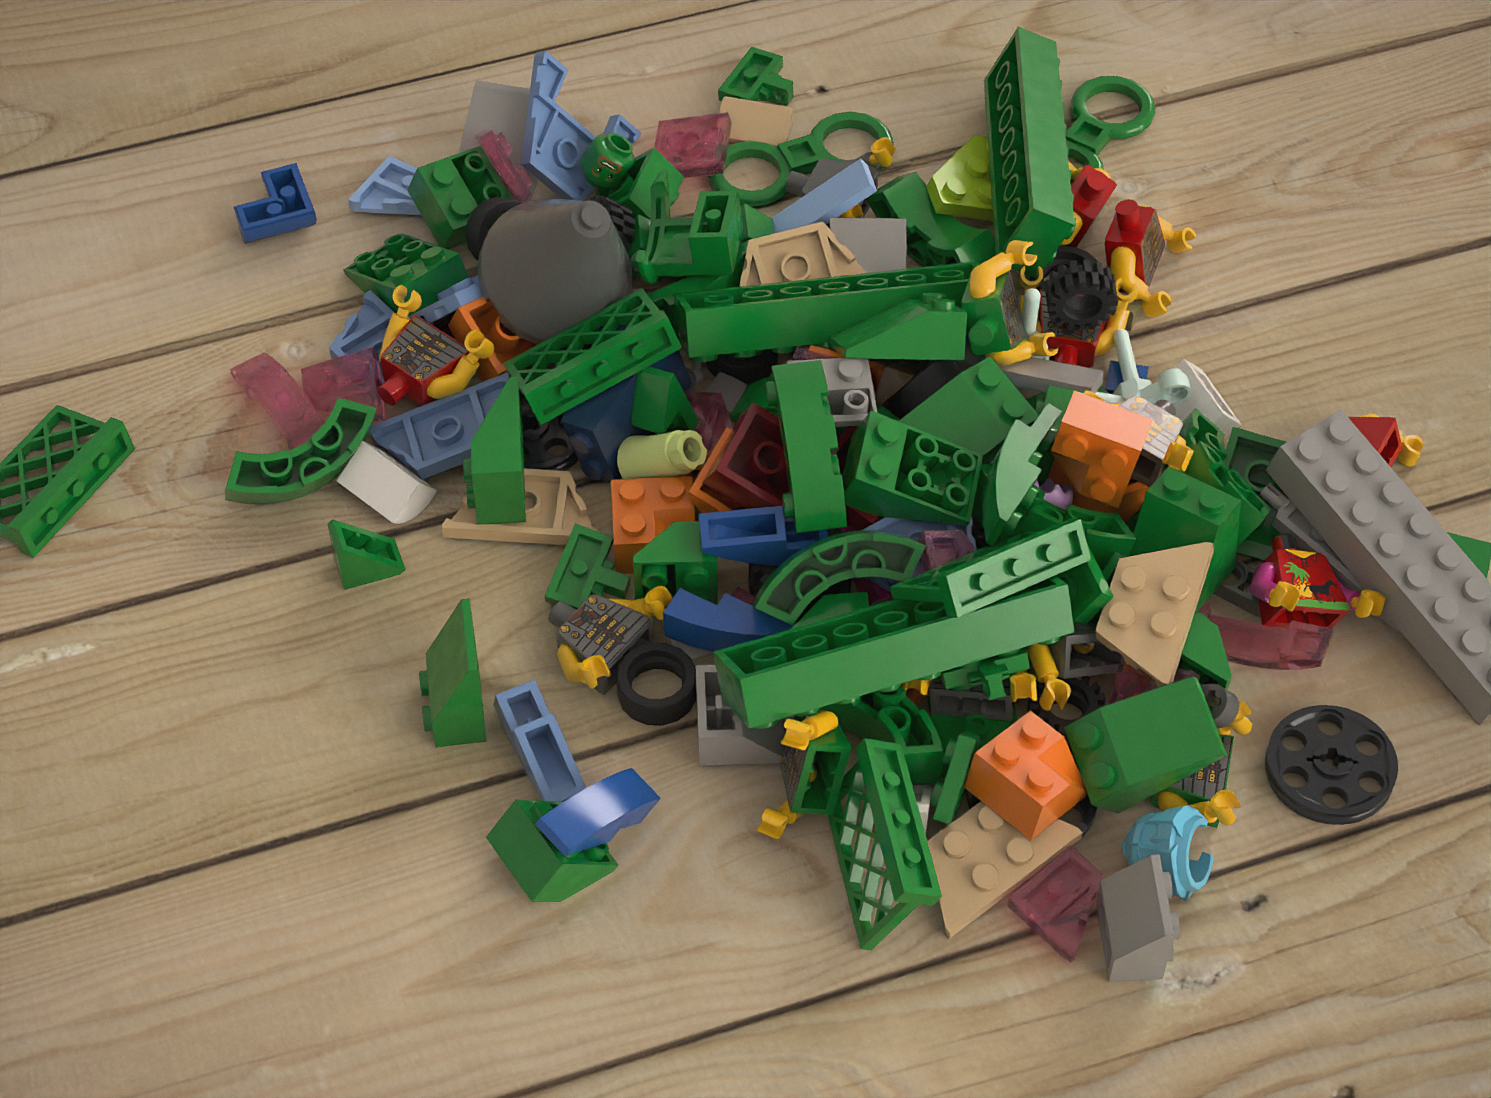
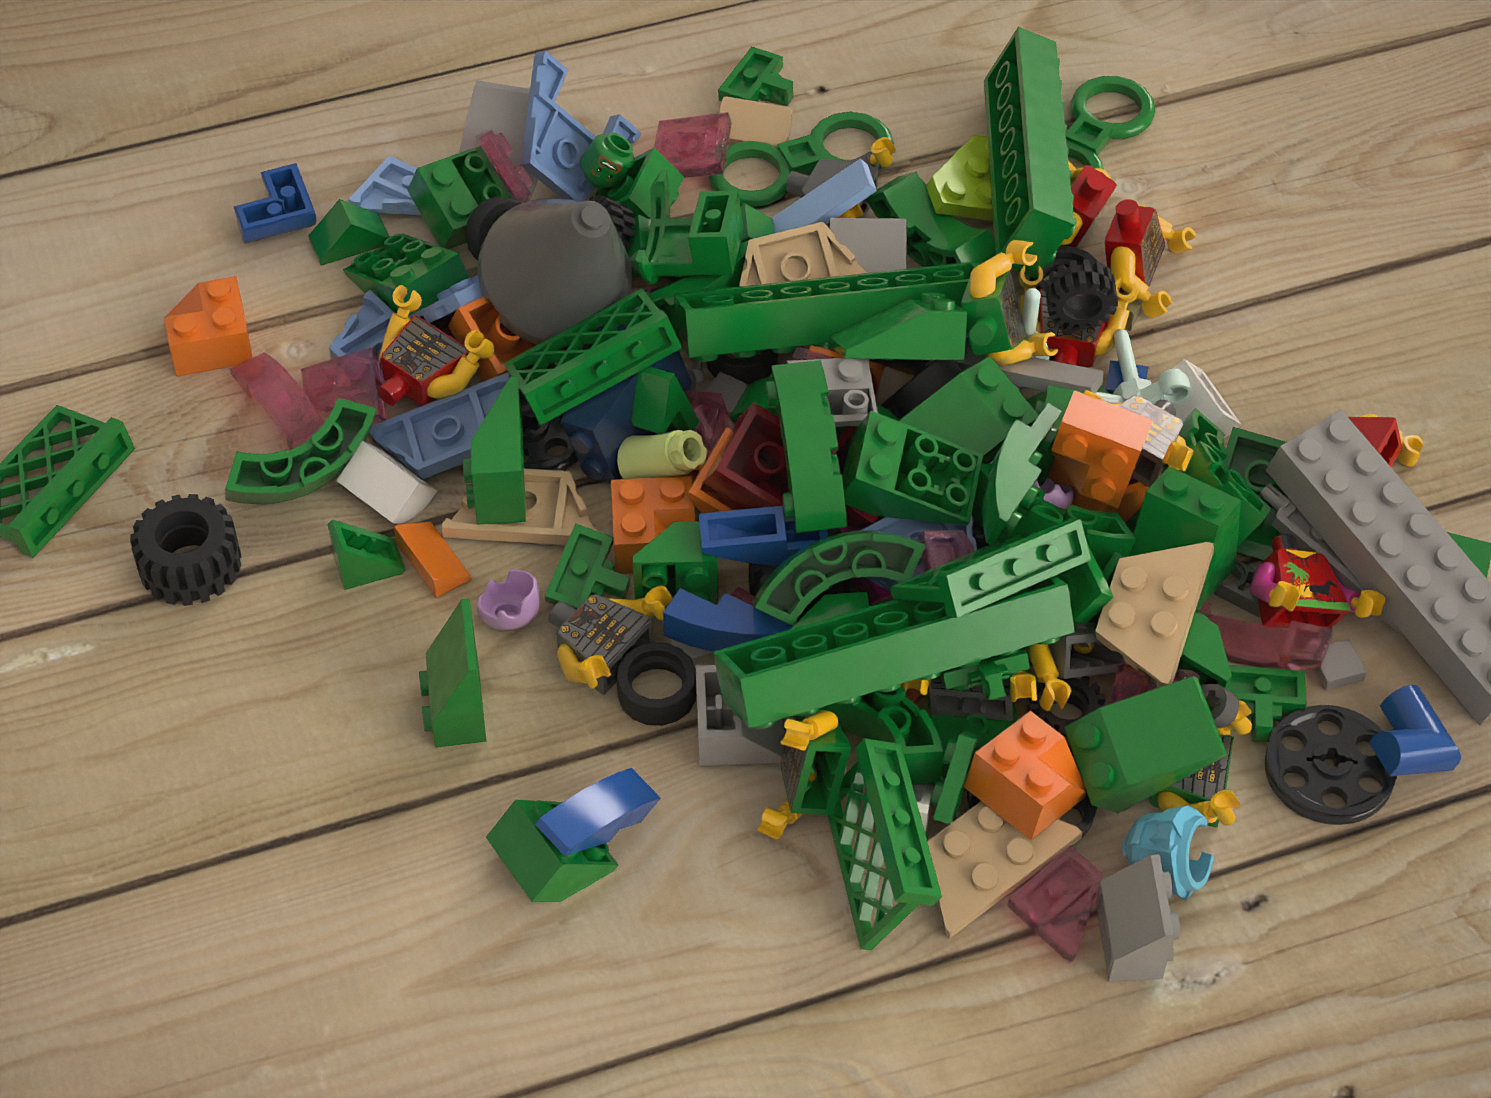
(179, 525): none -> black tyre
(208, 328): none -> orange slope
(347, 232): none -> green slope
(431, 557): none -> orange slope
(511, 602): none -> lavender hair
(538, 742): medium blue slope -> none
(1268, 695): none -> green hinge
(1340, 666): none -> light grey tile
(1418, 737): none -> blue brick

